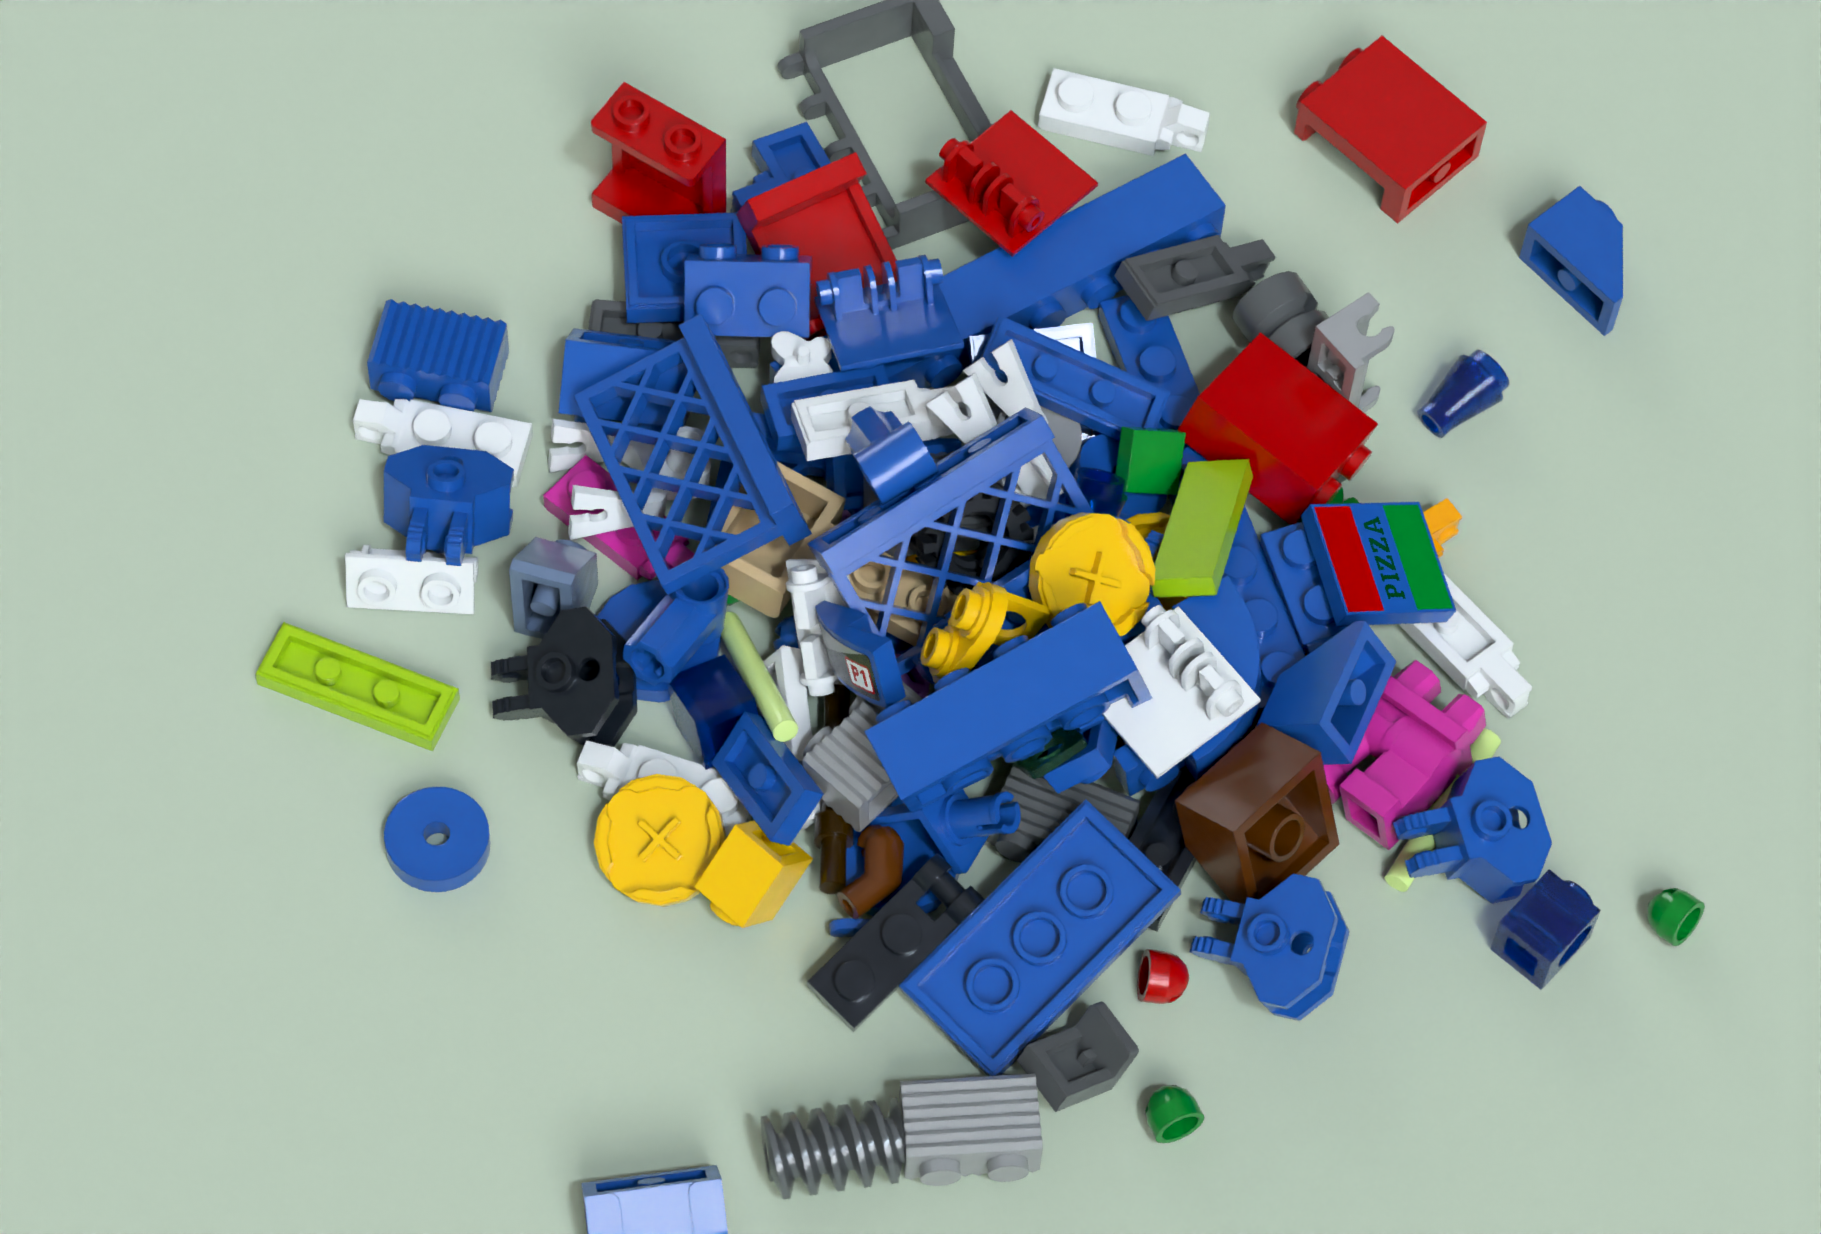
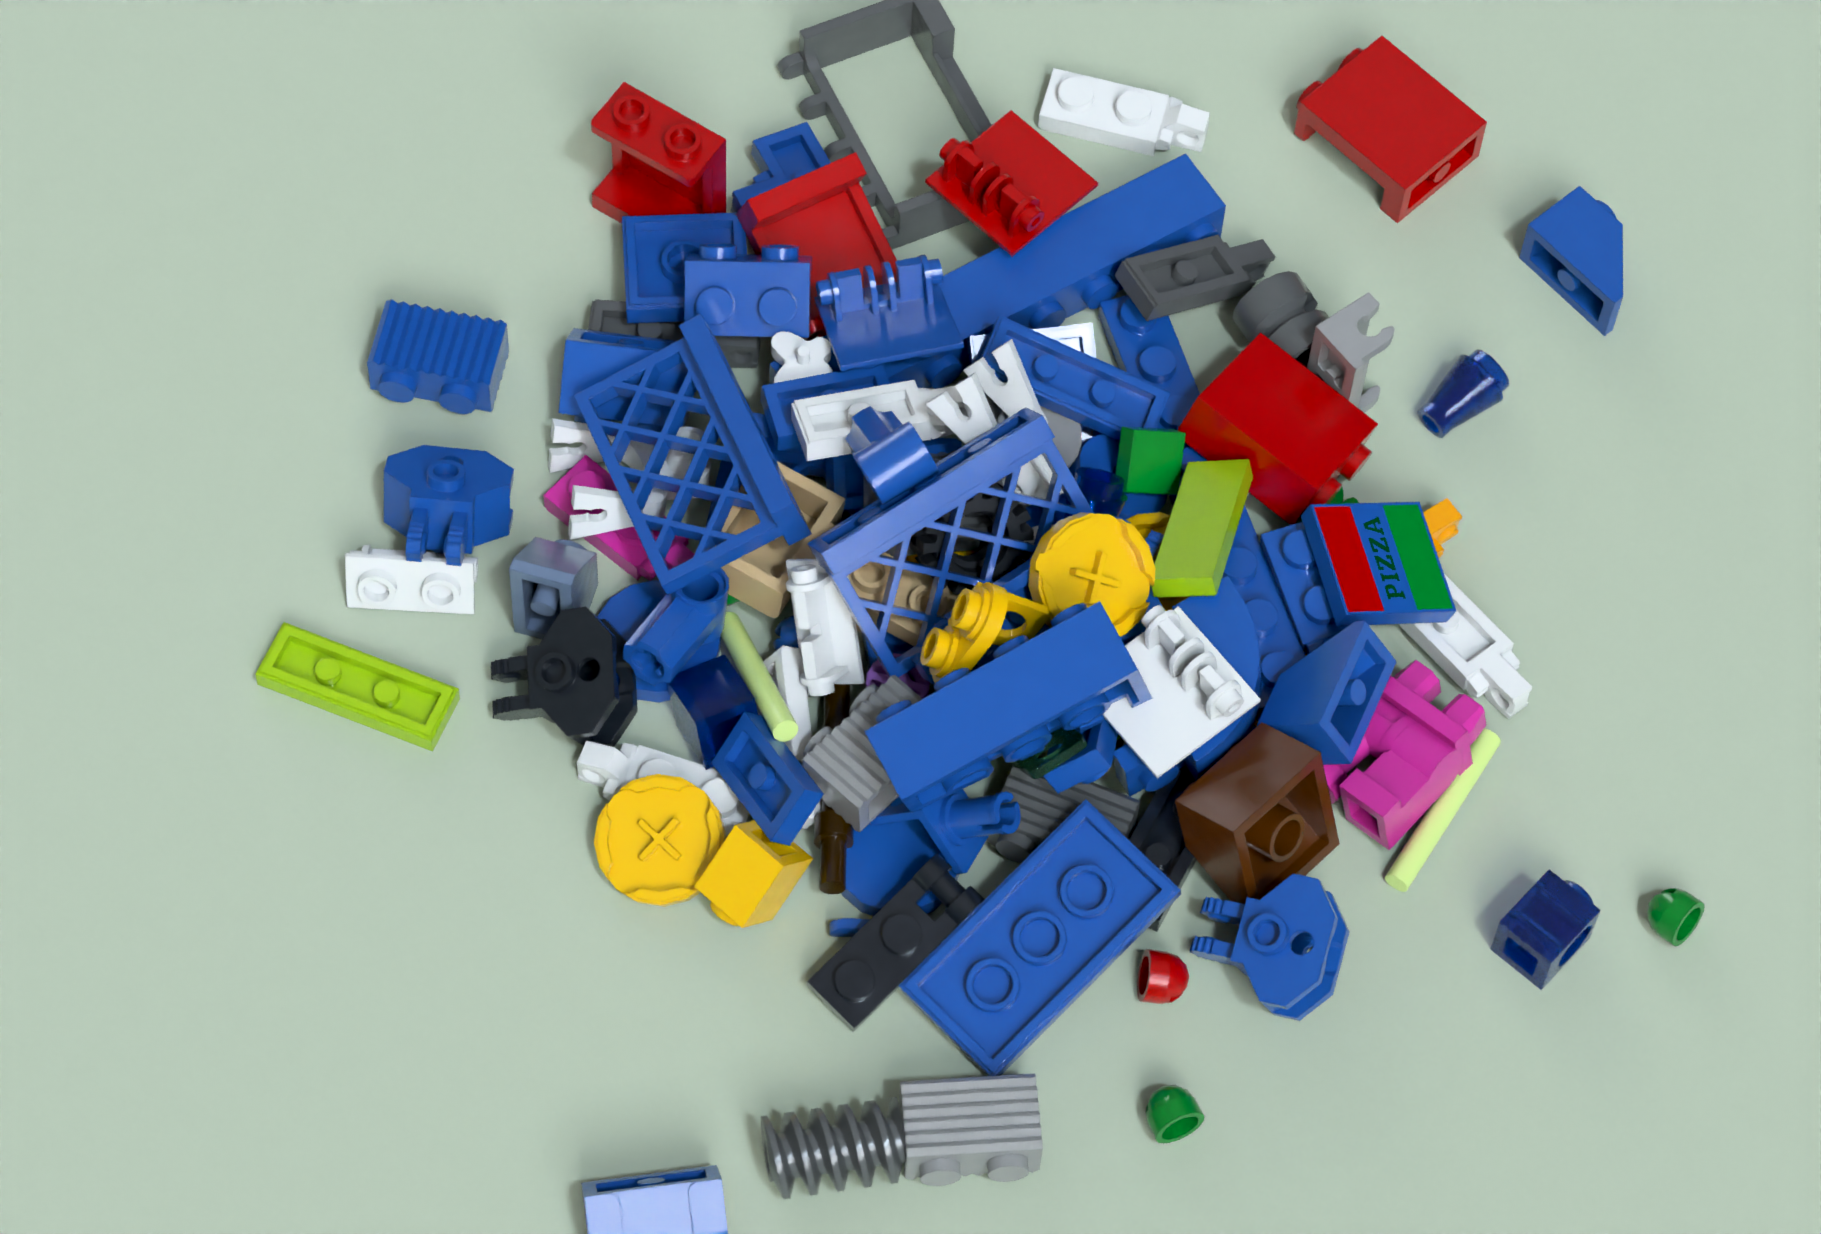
(424, 423): white hinge -> none
(444, 865): blue piece -> none
(859, 657): blue slope -> none
(882, 870): reddish brown arm -> none
(1080, 1059): dark grey bracket -> none
(1481, 832): blue hinge -> none

